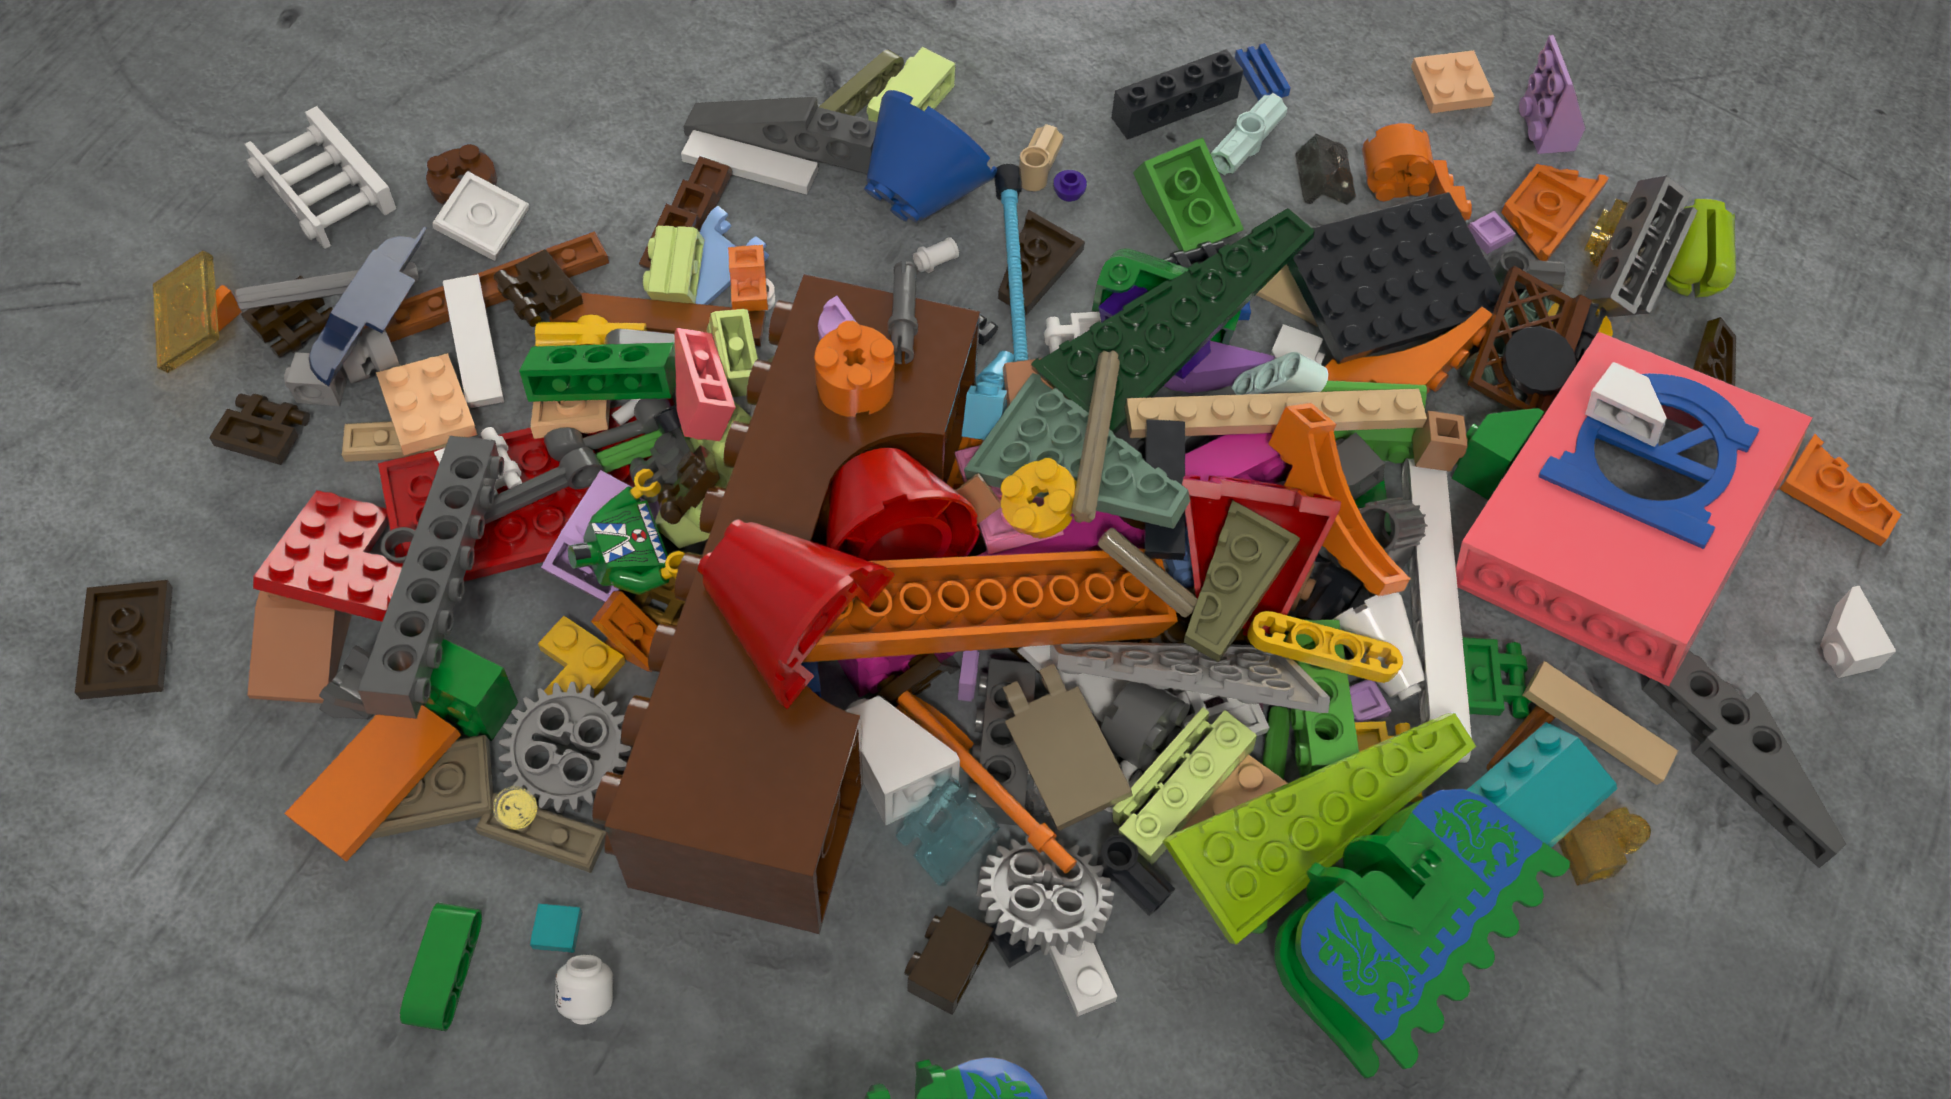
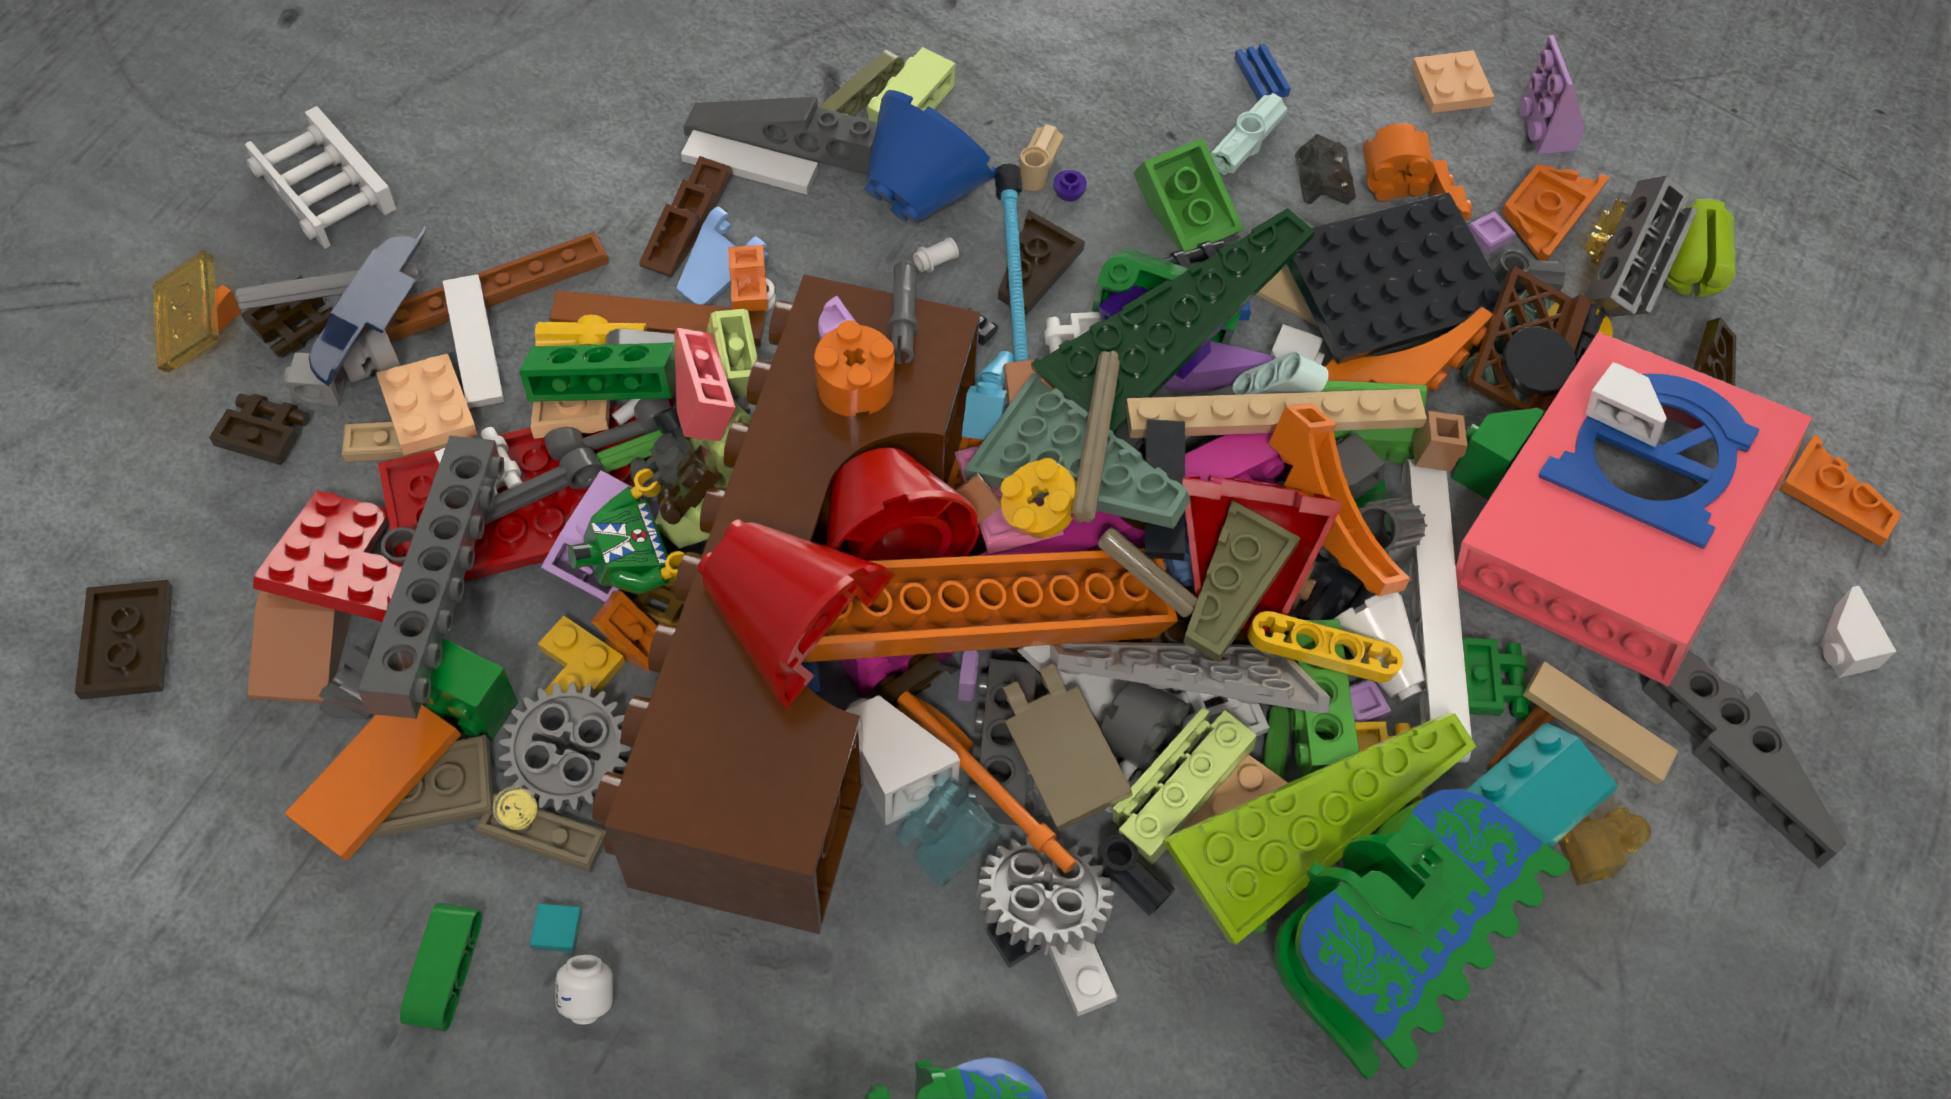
(453, 163): reddish brown plate -> none
(480, 216): white plate -> none
(548, 284): dark brown plate -> none
(674, 264): yellowish green brick -> none
(949, 959): dark brown brick -> none
(1176, 94): black brick -> none

